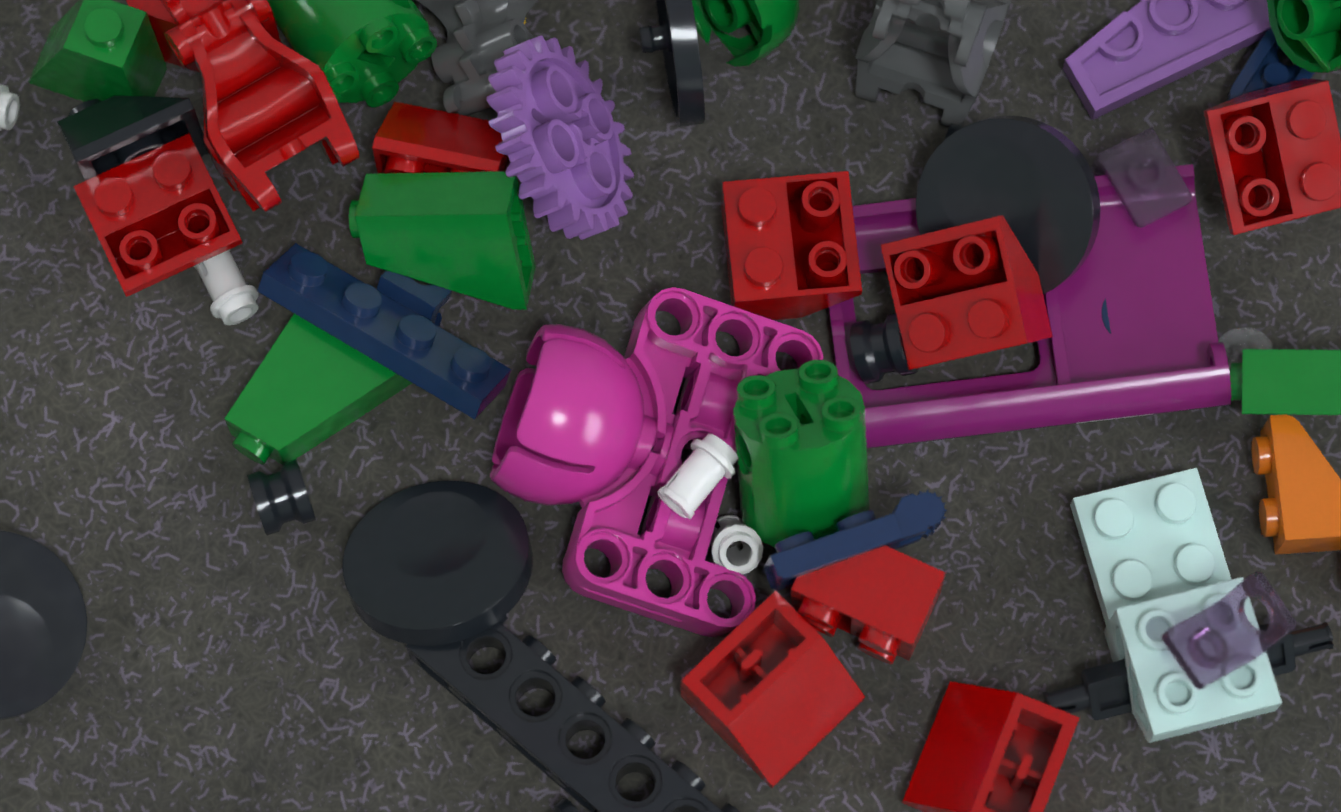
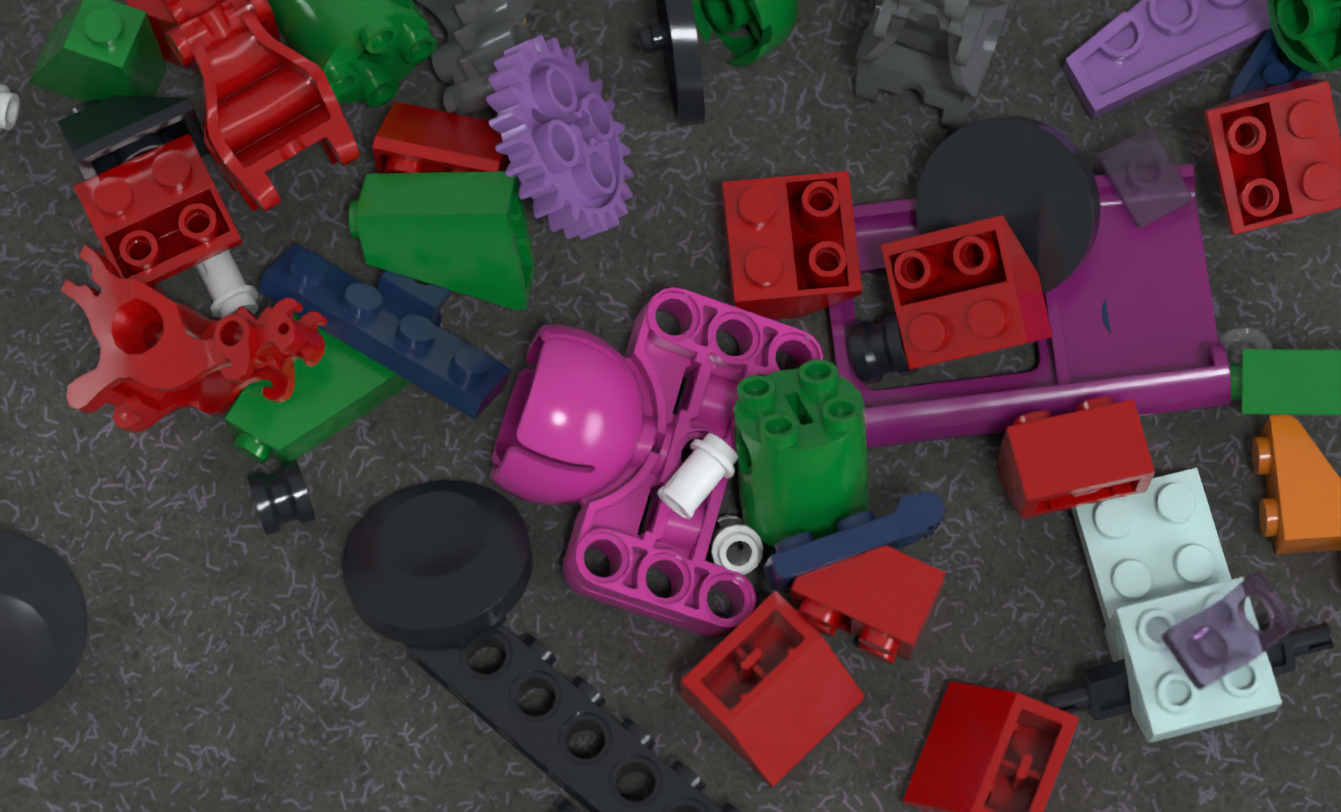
(175, 357): none -> red animal
(1074, 457): none -> red slope

